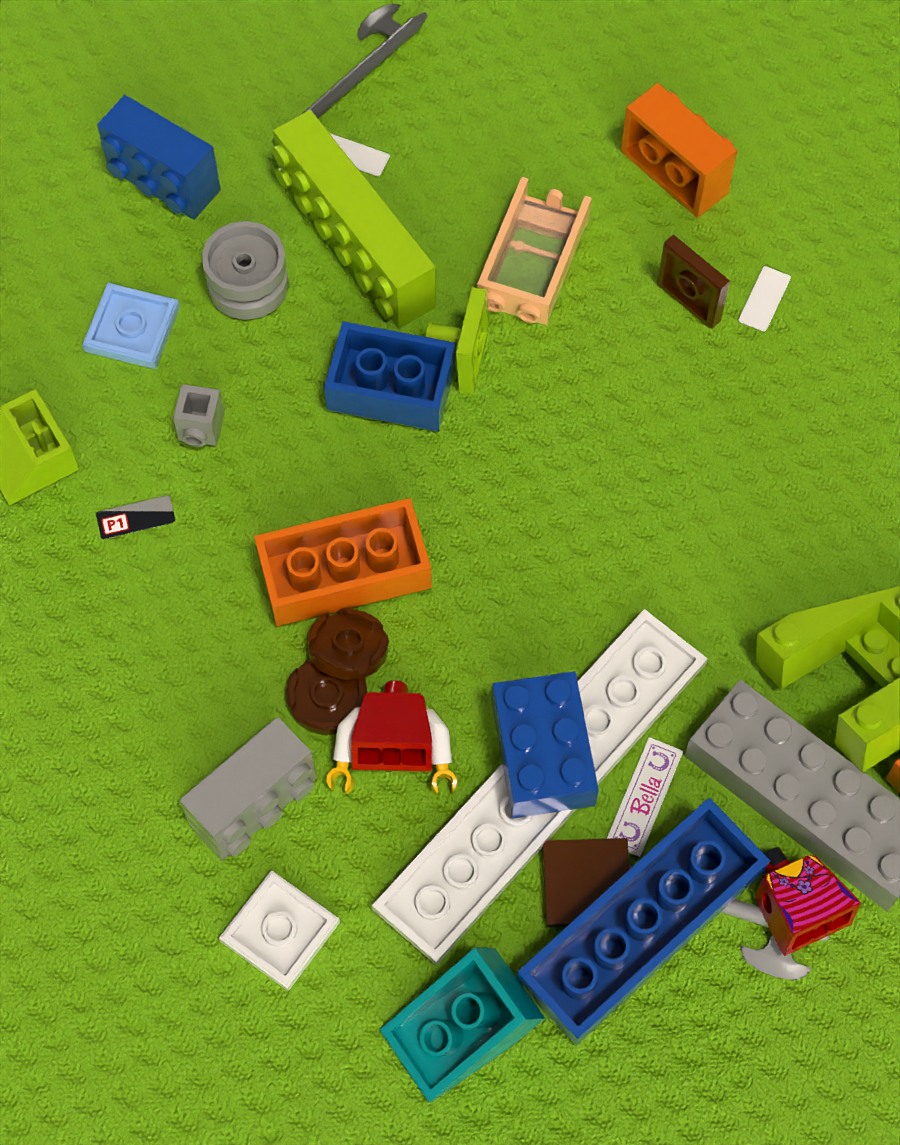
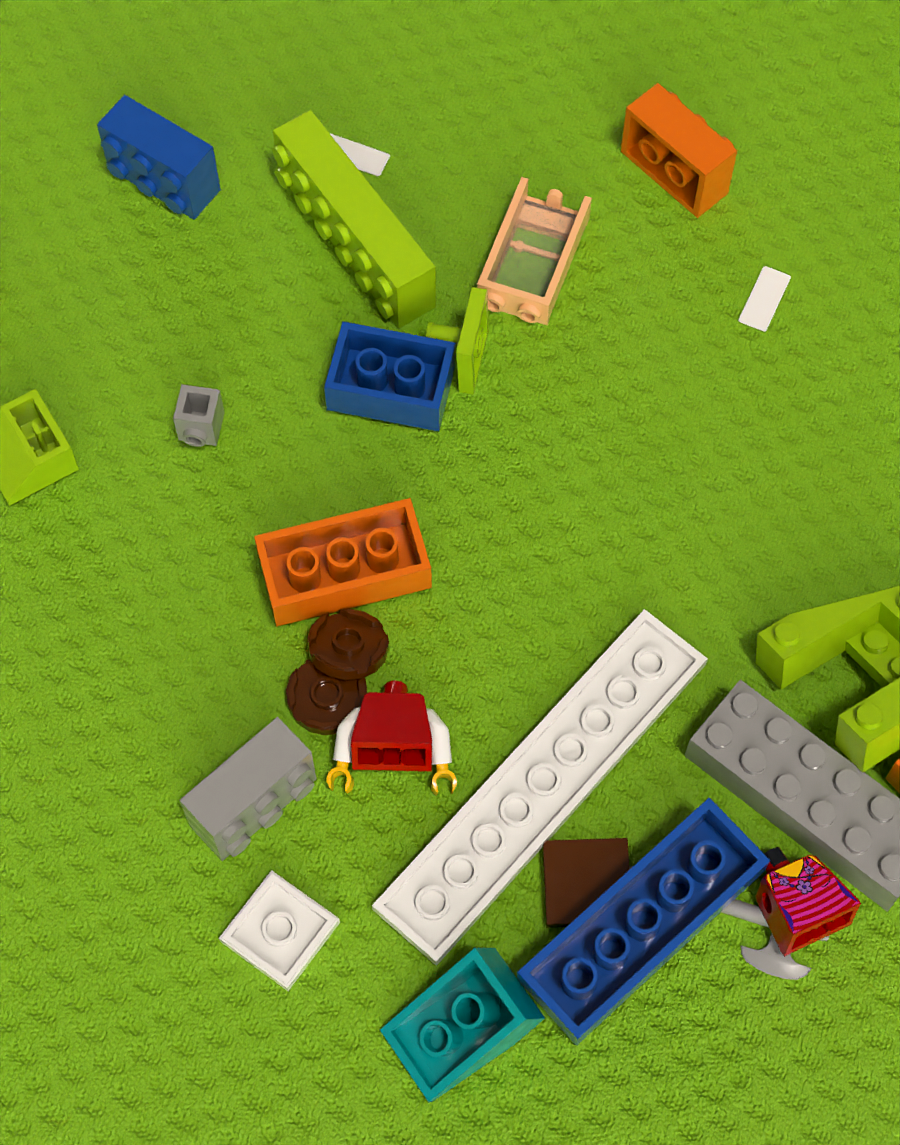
(131, 325): light blue tile -> none
(135, 517): sticker -> none
(245, 270): light grey wheel -> none
(377, 22): dark grey piece -> none
(544, 744): blue brick -> none
(645, 794): white sticker -> none
(692, 282): reddish brown tile -> none

